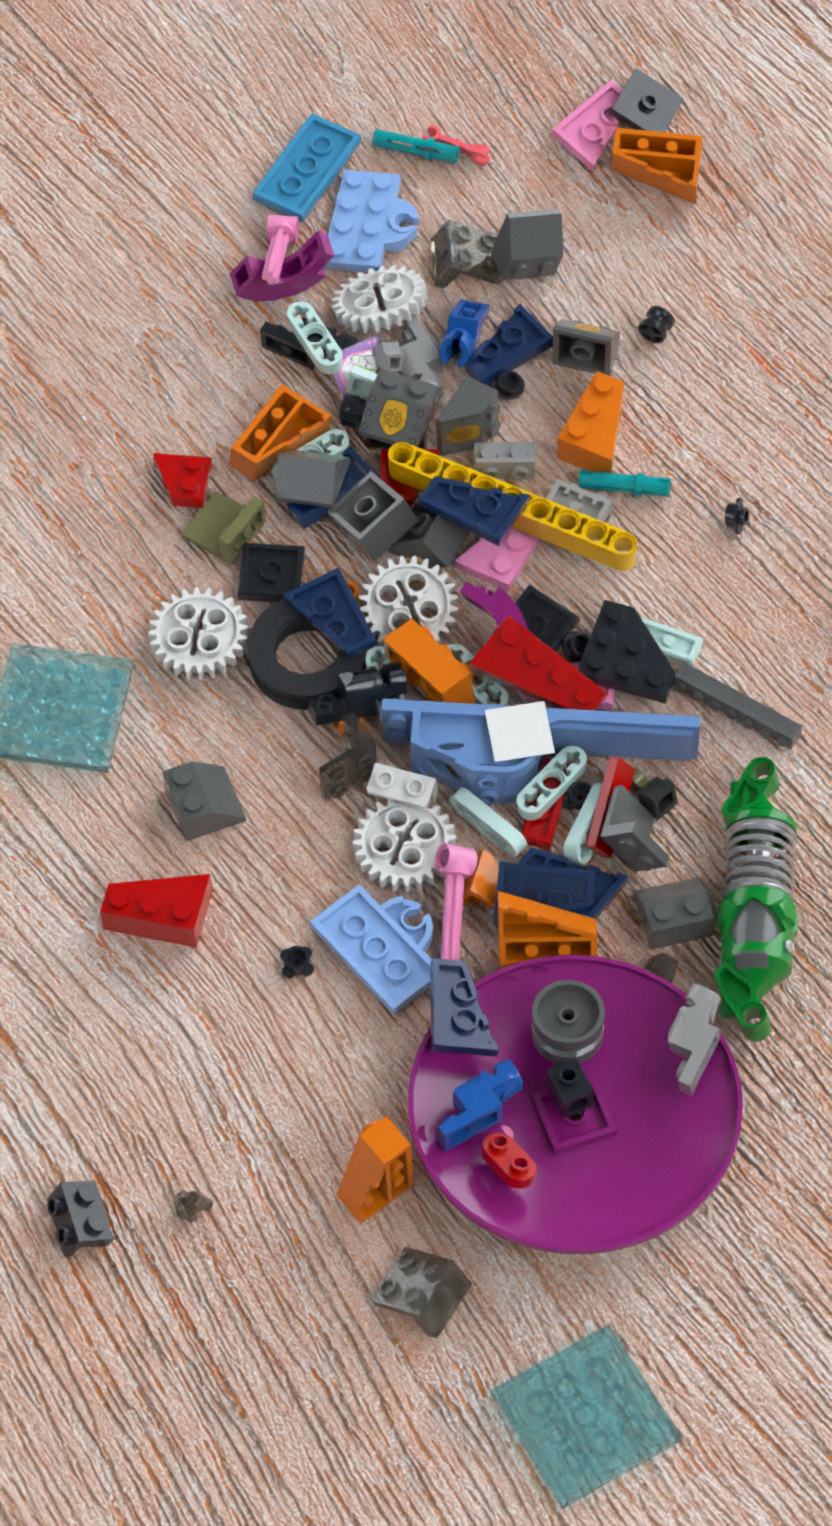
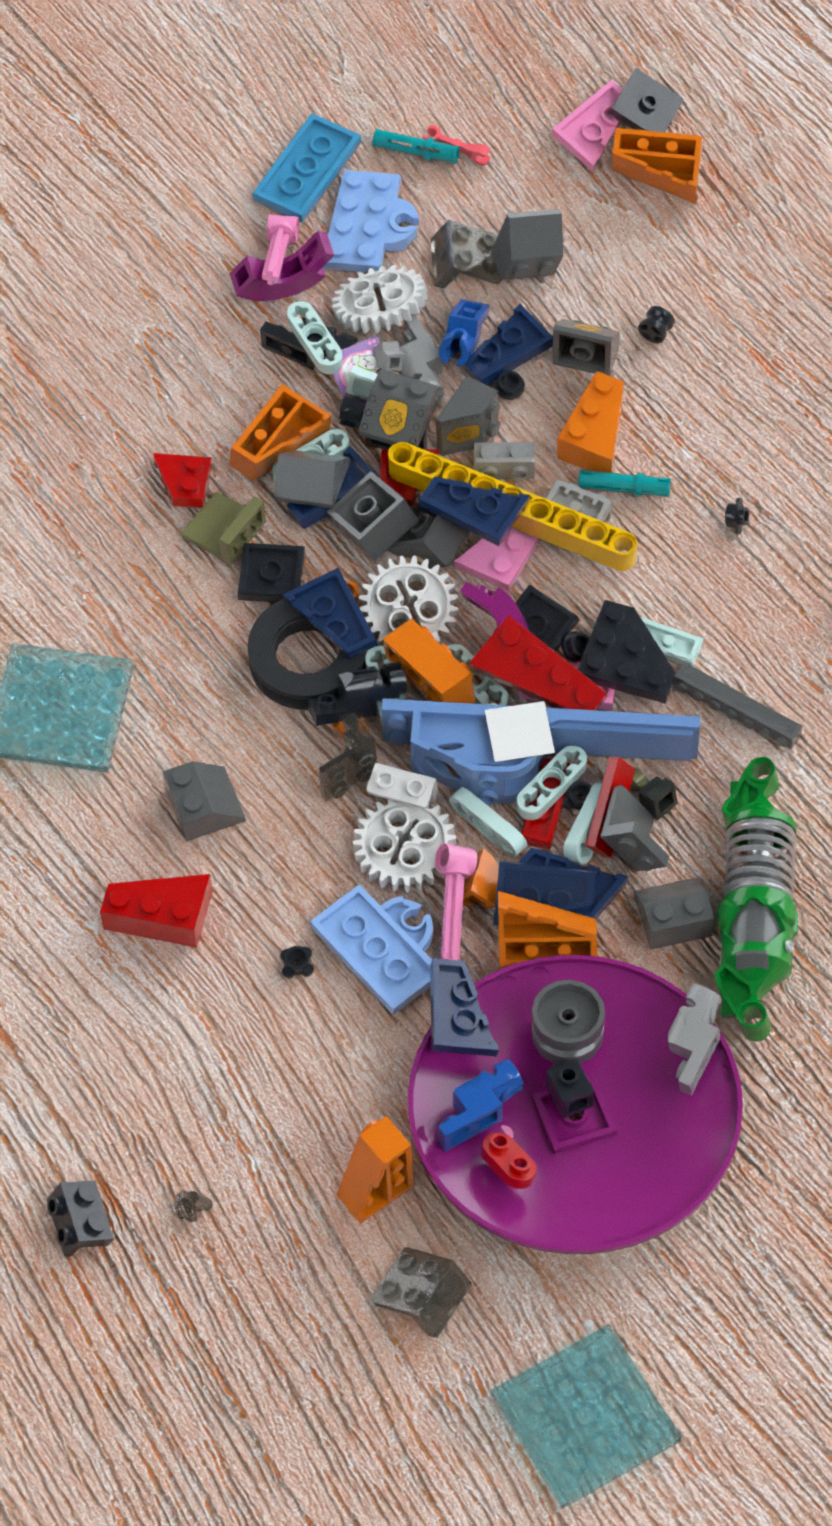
(171, 629): white gear -> none
(662, 966): clear smoke plate -> none

